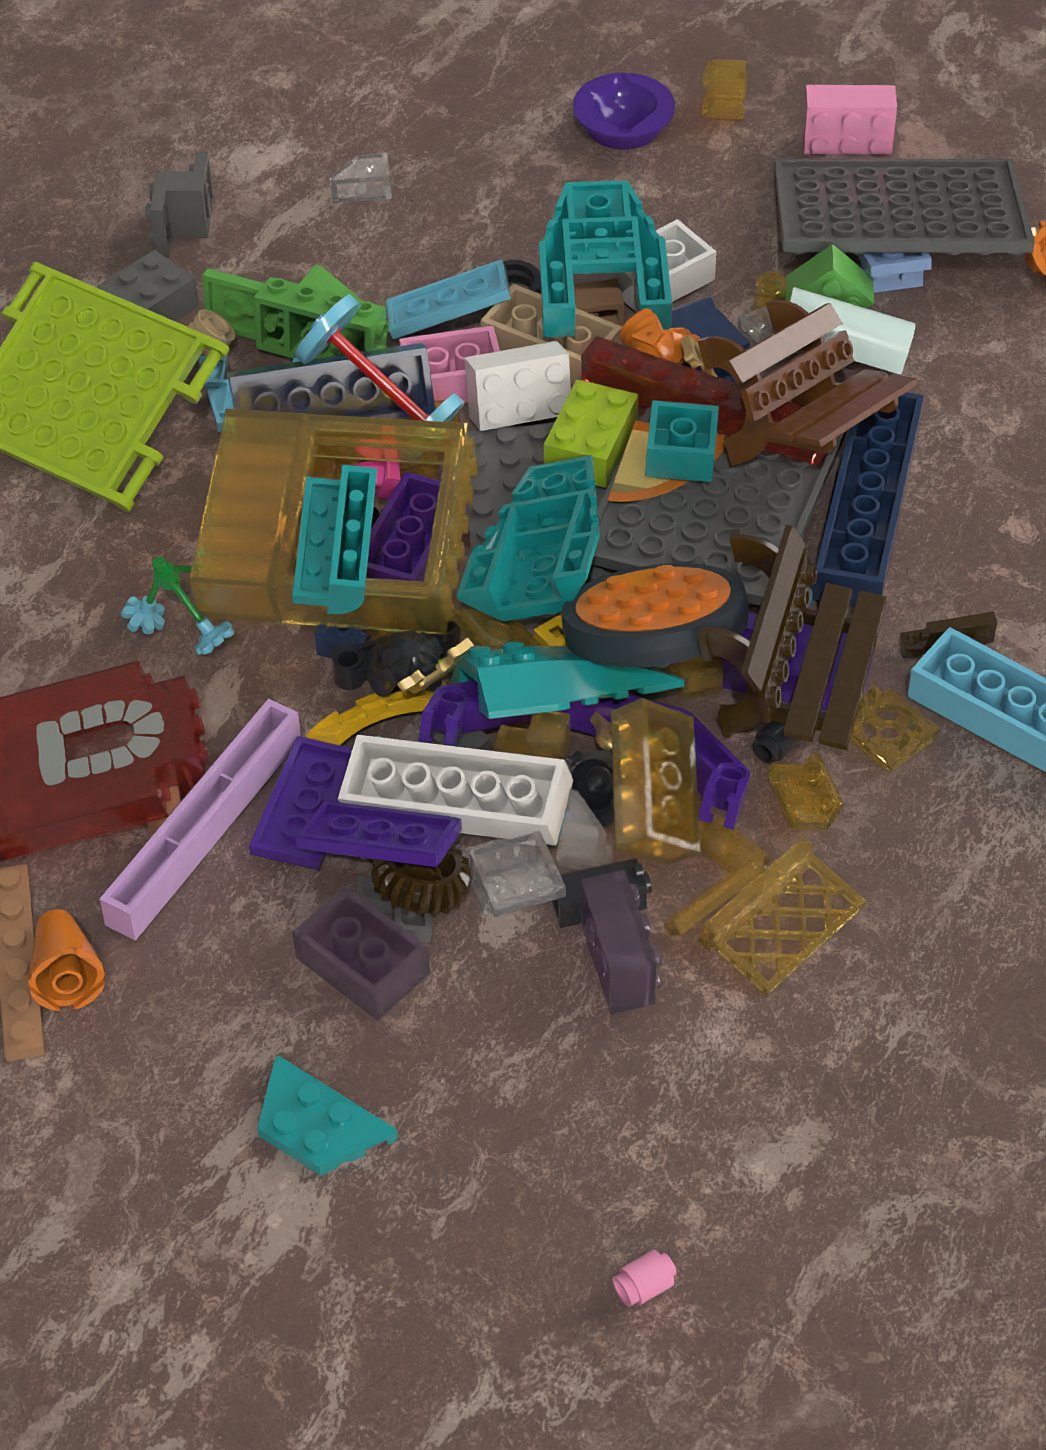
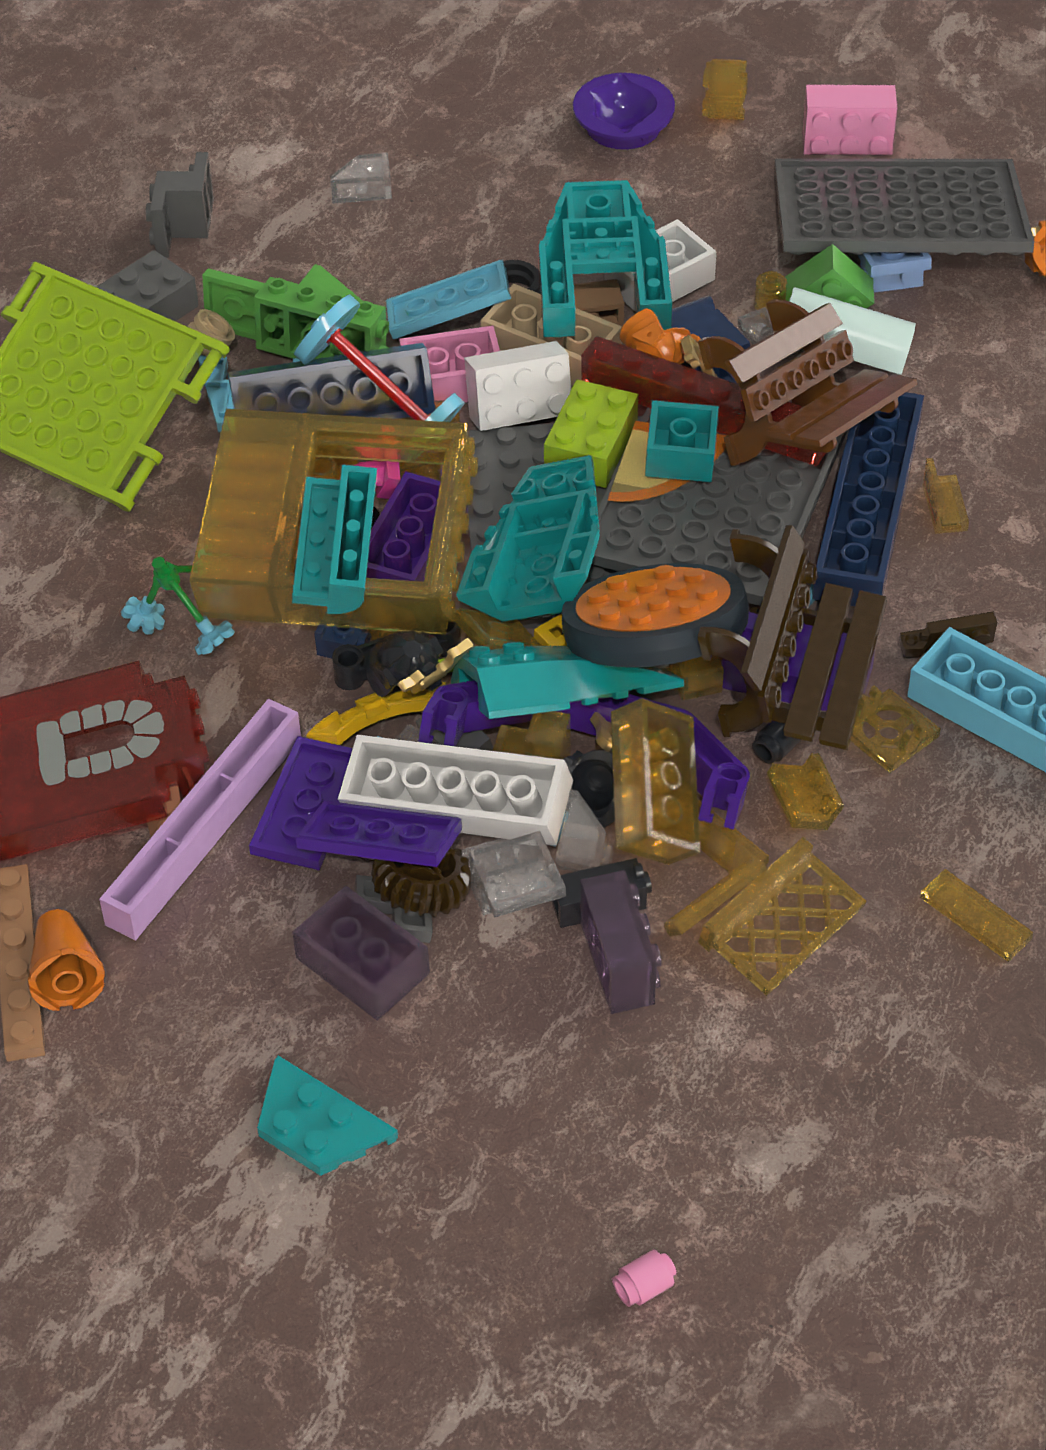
(944, 501): none -> clear yellow panel
(976, 915): none -> clear yellow tile

